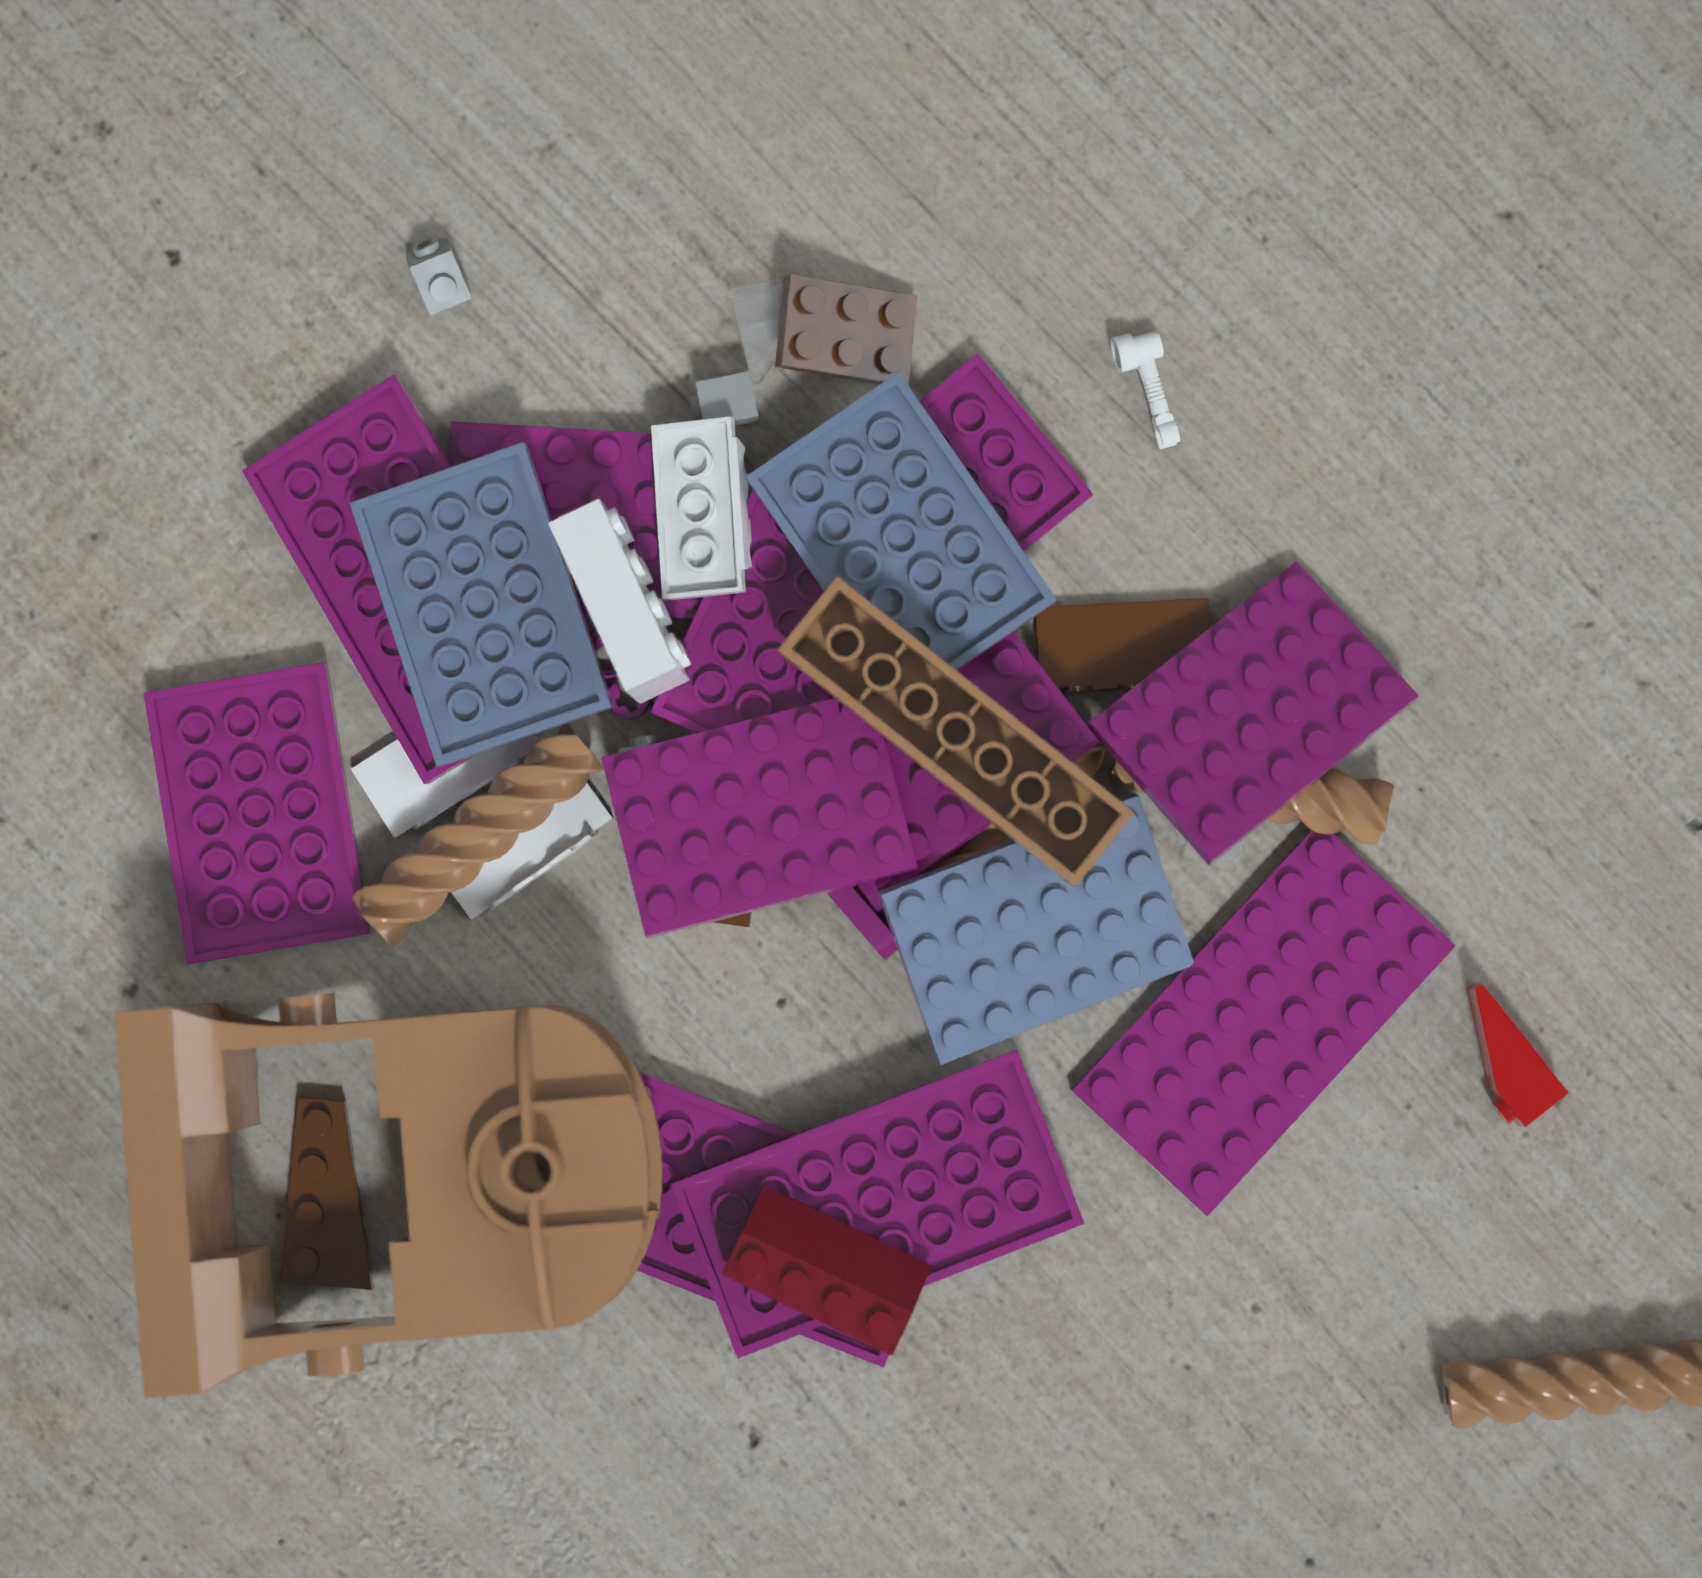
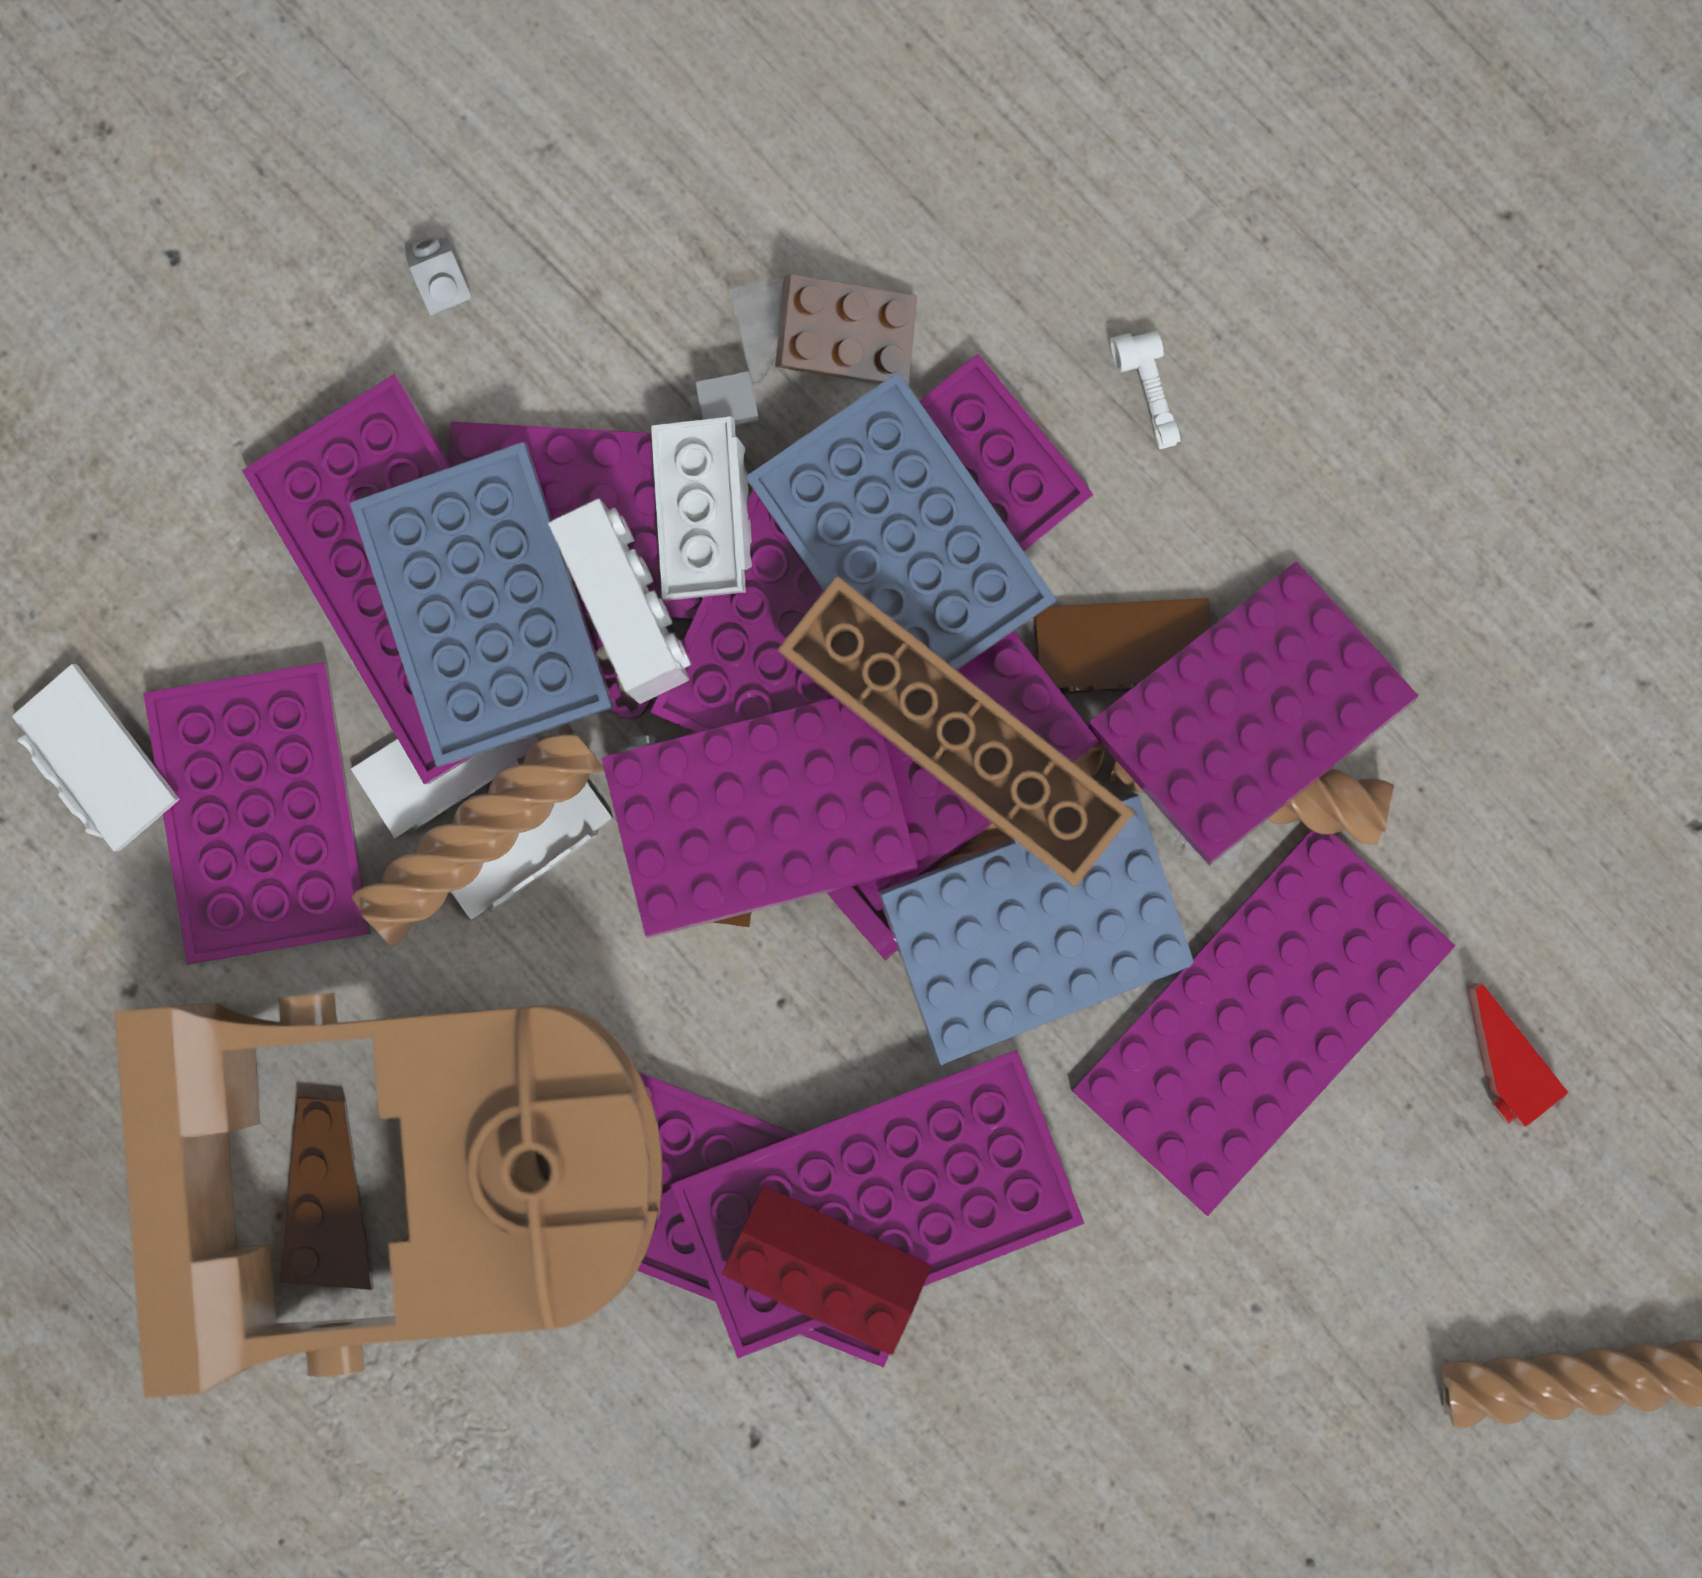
(93, 759): none -> white piece

